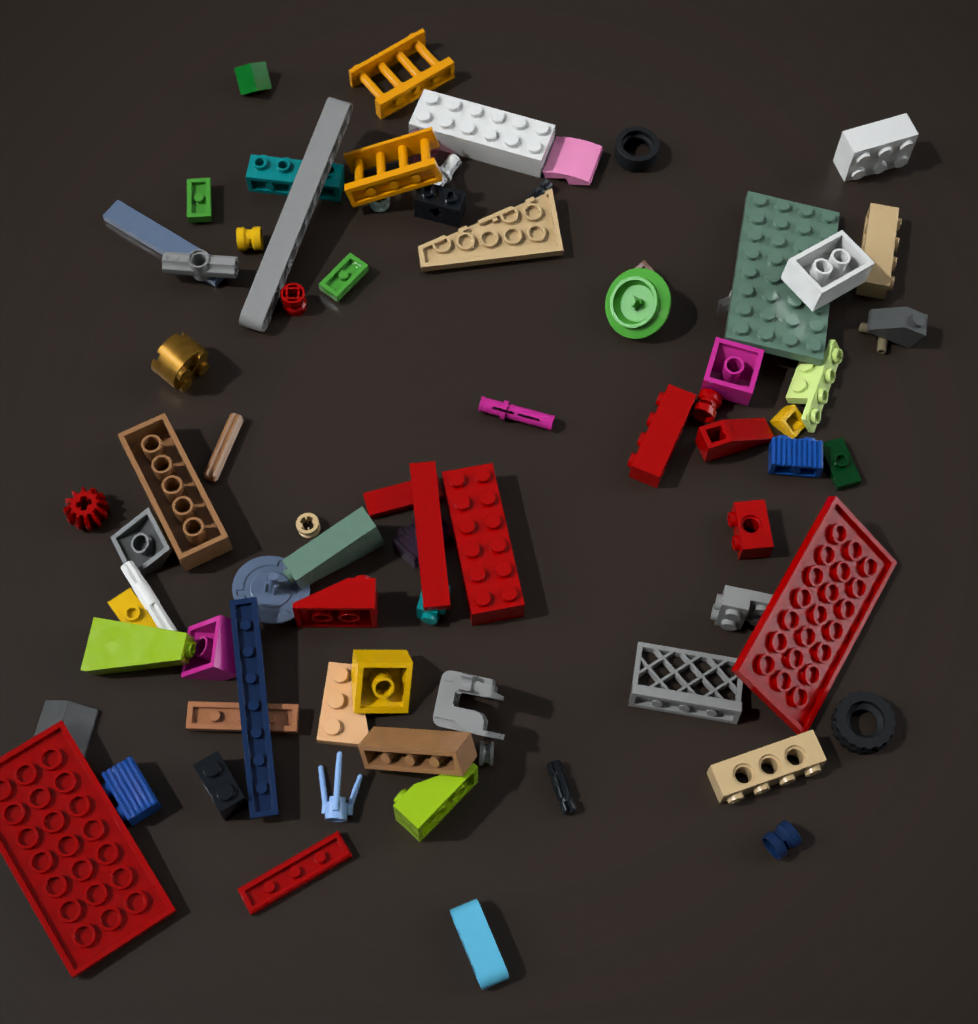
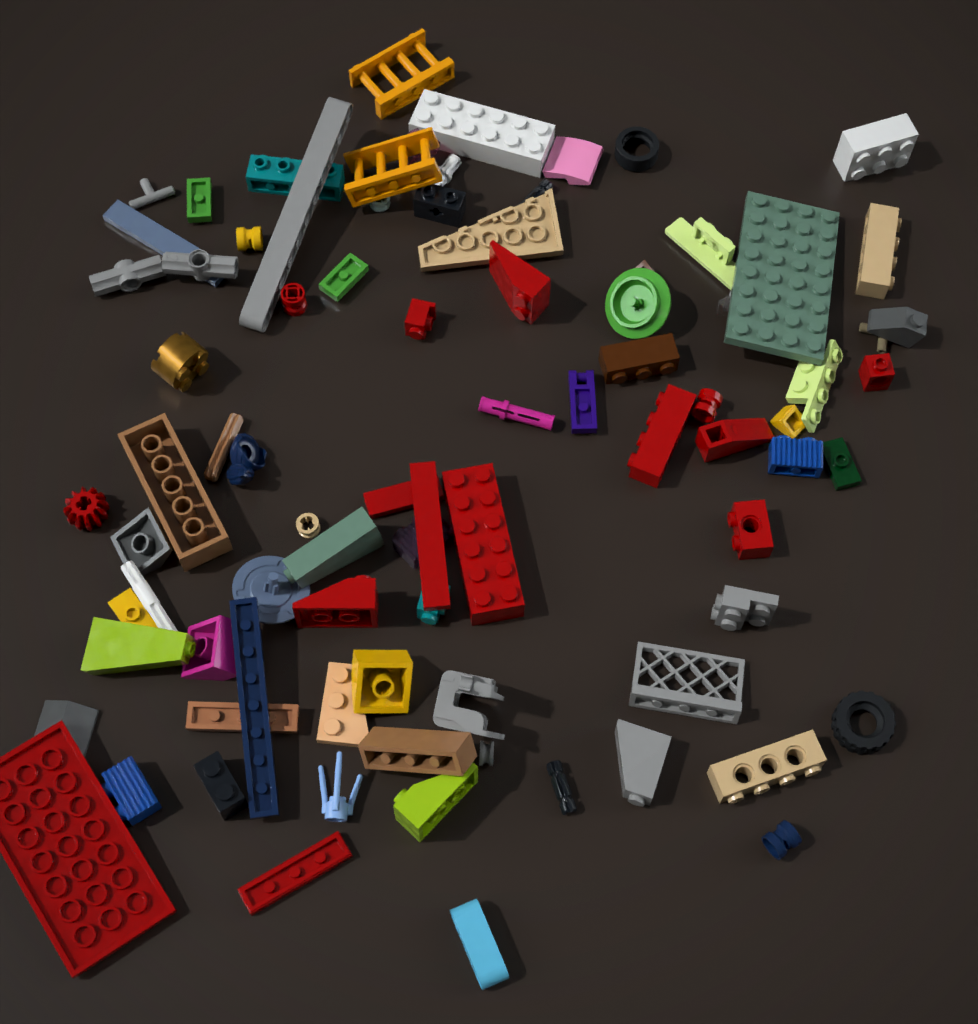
(126, 275): none -> light grey piece
(150, 196): none -> light grey piece
(245, 459): none -> dark blue hair
(253, 77): green panel -> none
(419, 318): none -> red brick
(520, 283): none -> red slope
(582, 402): none -> dark purple plate
(639, 358): none -> reddish brown brick
(640, 760): none -> light grey slope
(706, 247): none -> yellowish green bracket
(733, 370): dark pink slope -> none
(815, 616): red plate -> none
(827, 270): white brick -> none
(876, 372): none -> red brick

